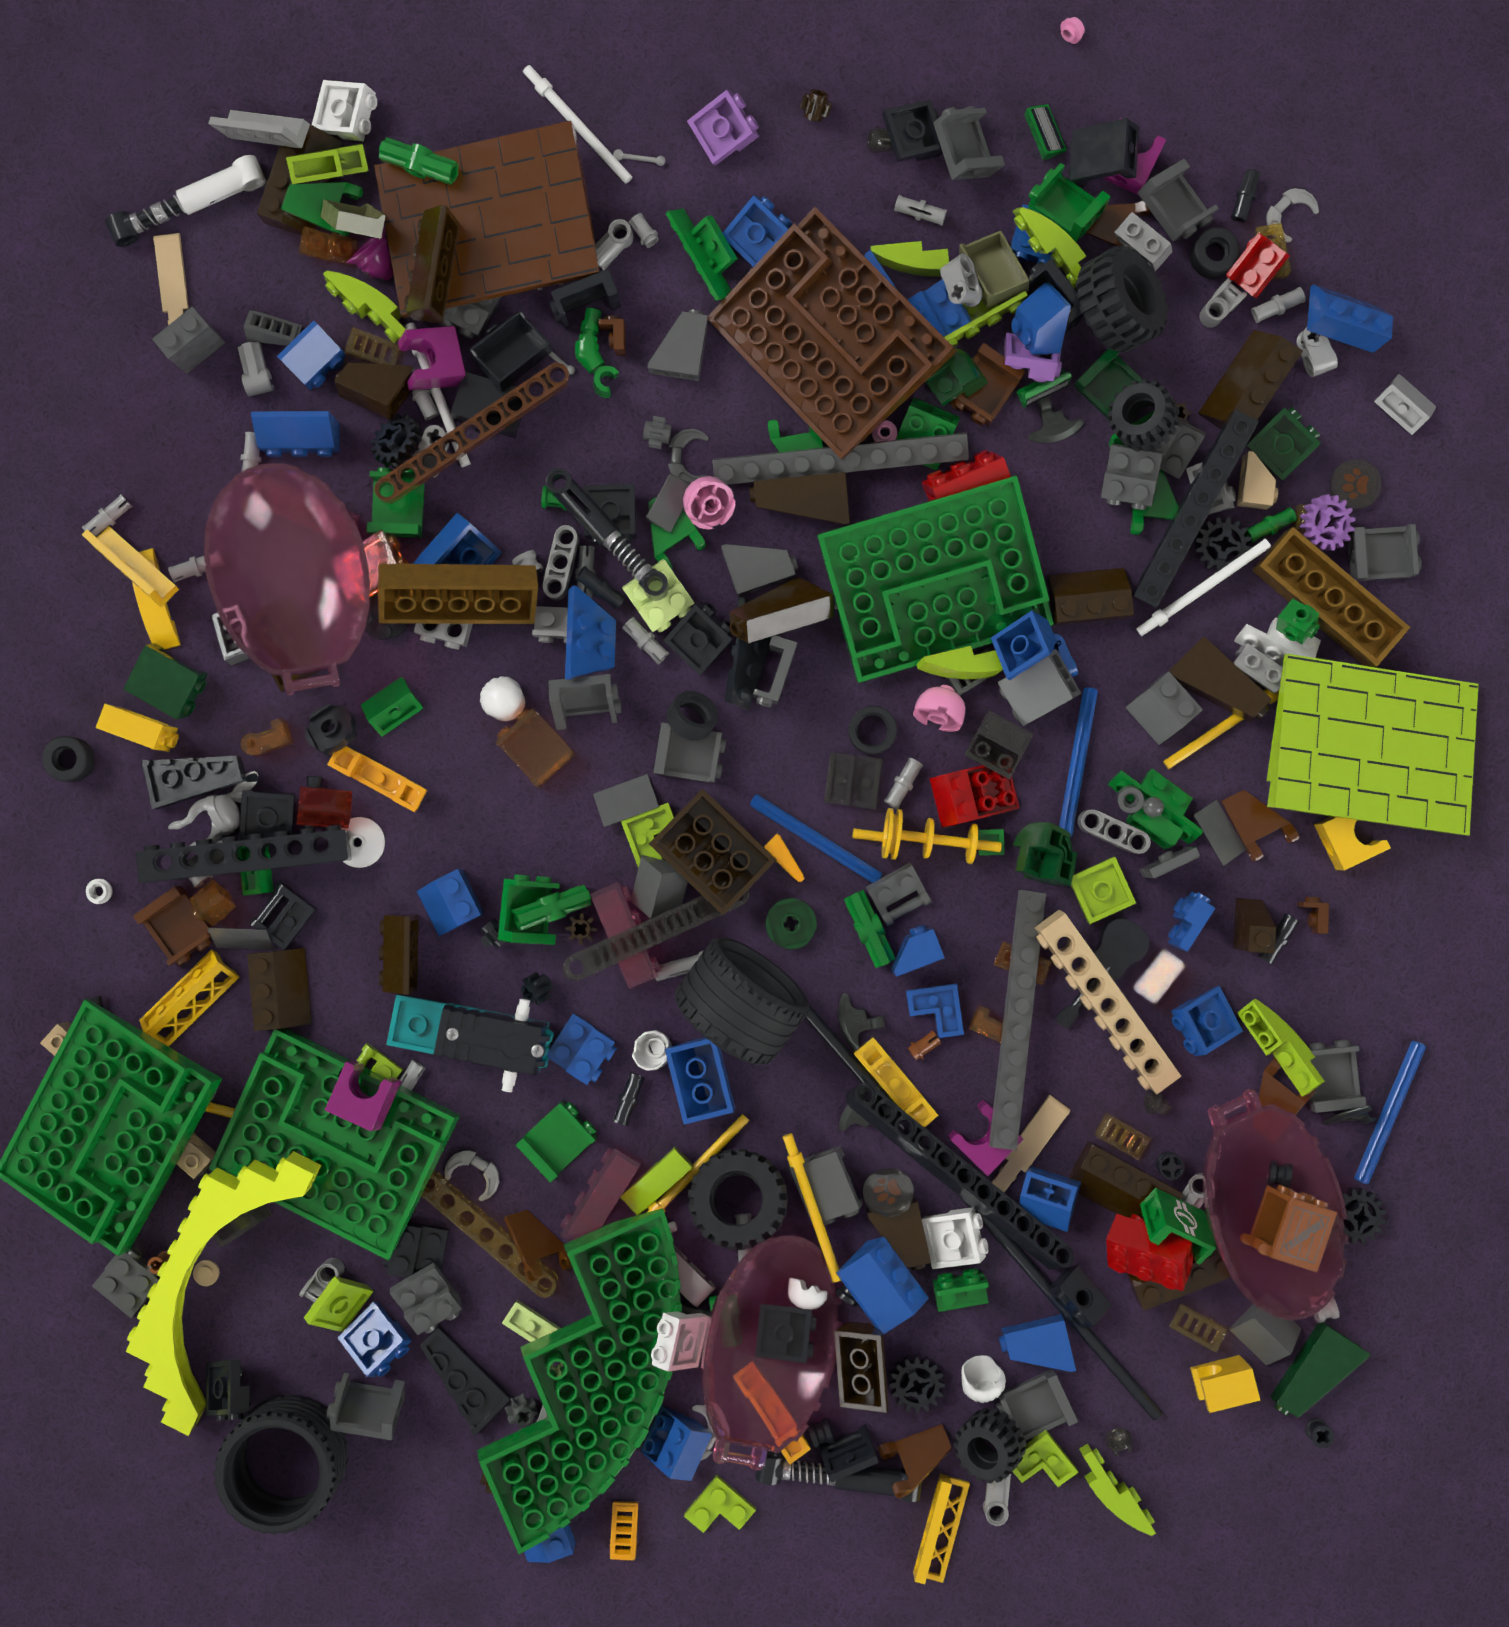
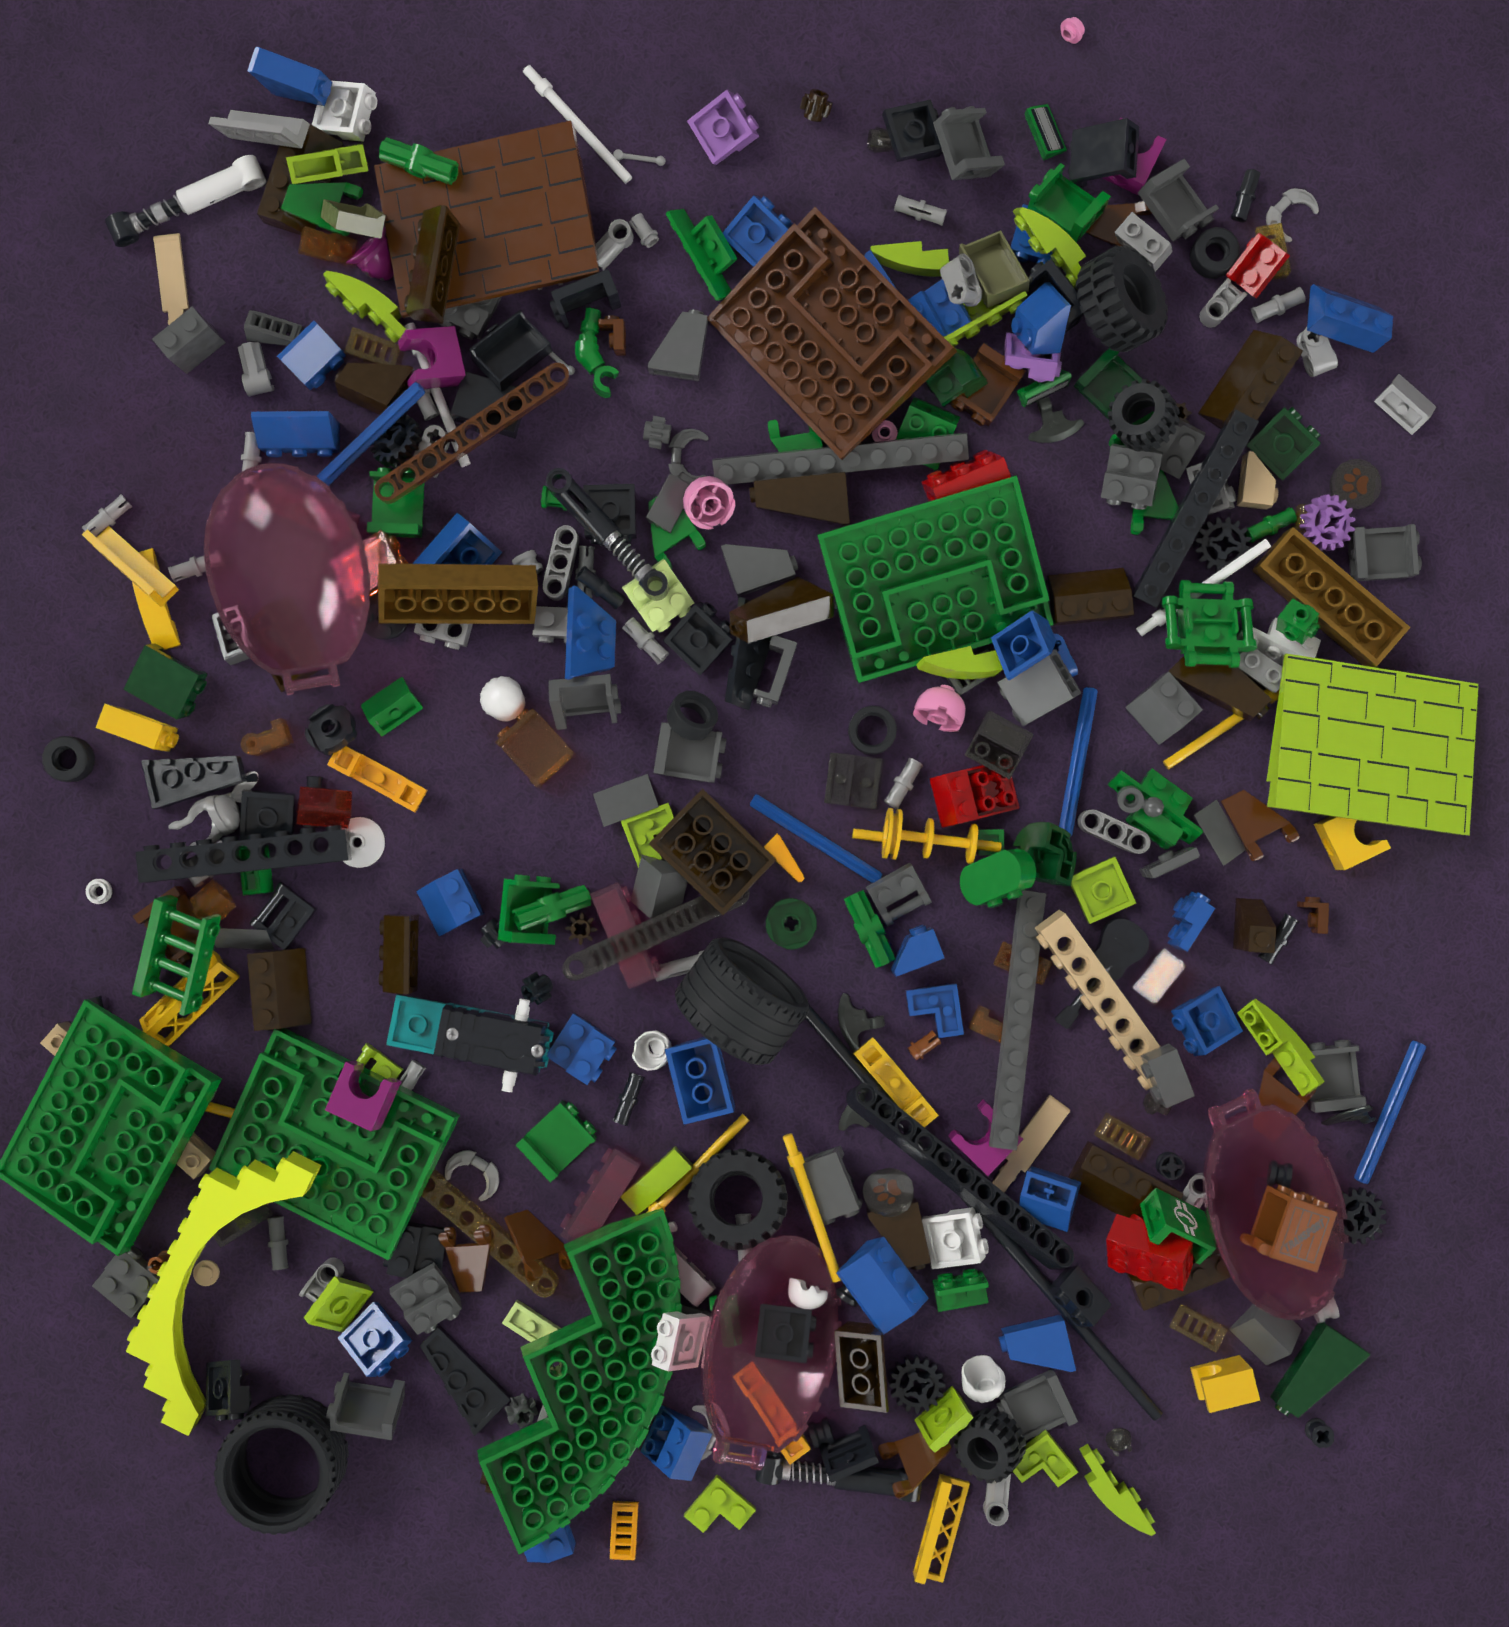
(154, 958): none -> green fence
(278, 1243): none -> dark grey pin
(289, 78): none -> blue slope
(371, 433): none -> blue axle
(468, 1260): none -> reddish brown flag
(944, 1420): none -> lime plate
(998, 877): none -> green brick
(1166, 1075): none -> dark grey brick
(1208, 625): none -> green brick

